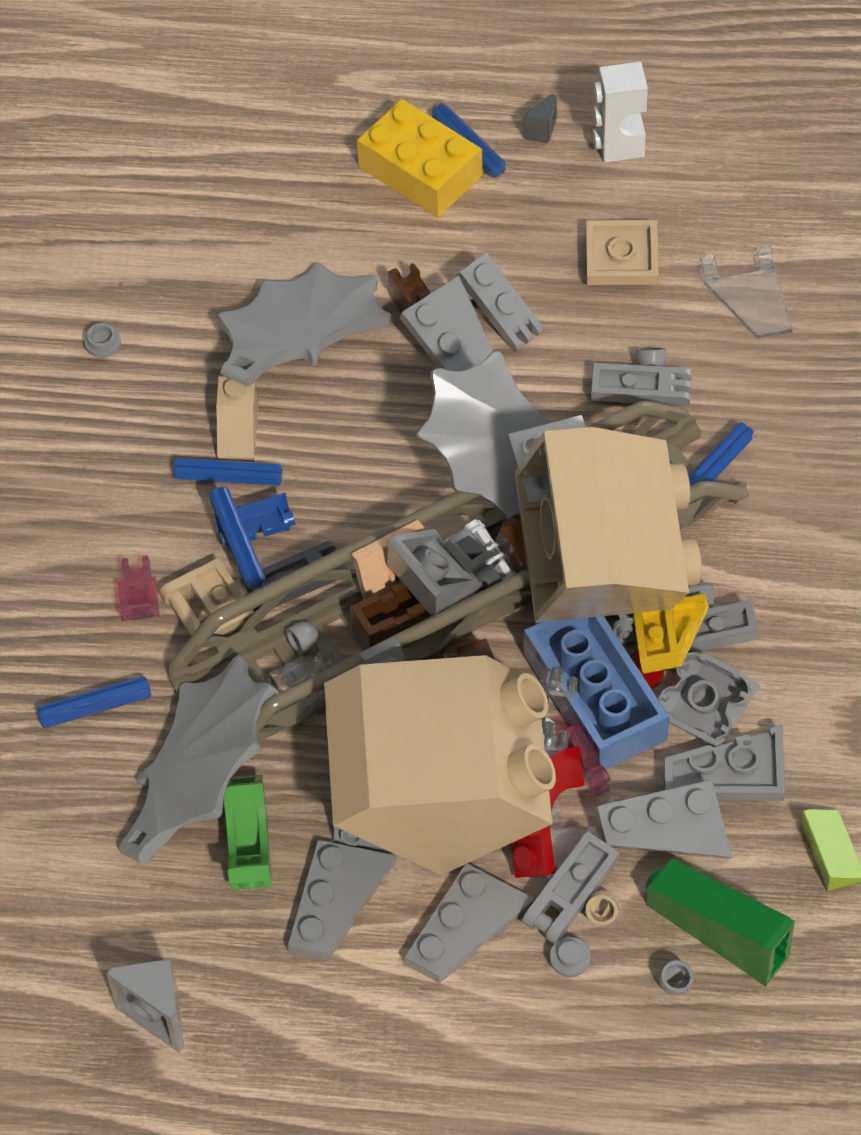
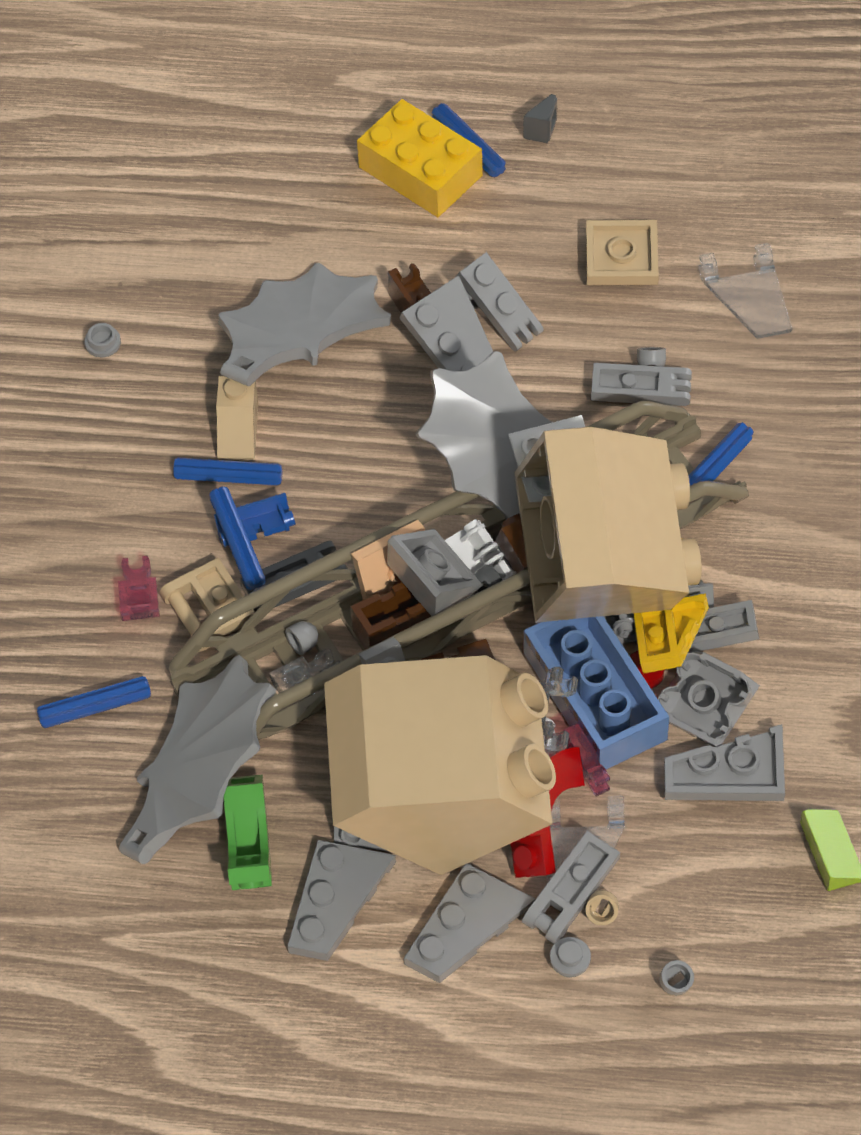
(149, 998): light grey slope -> none
(468, 550): dark grey slope -> none
(621, 98): white arch -> none
(670, 820): light grey wing -> none
(722, 919): green slope -> none

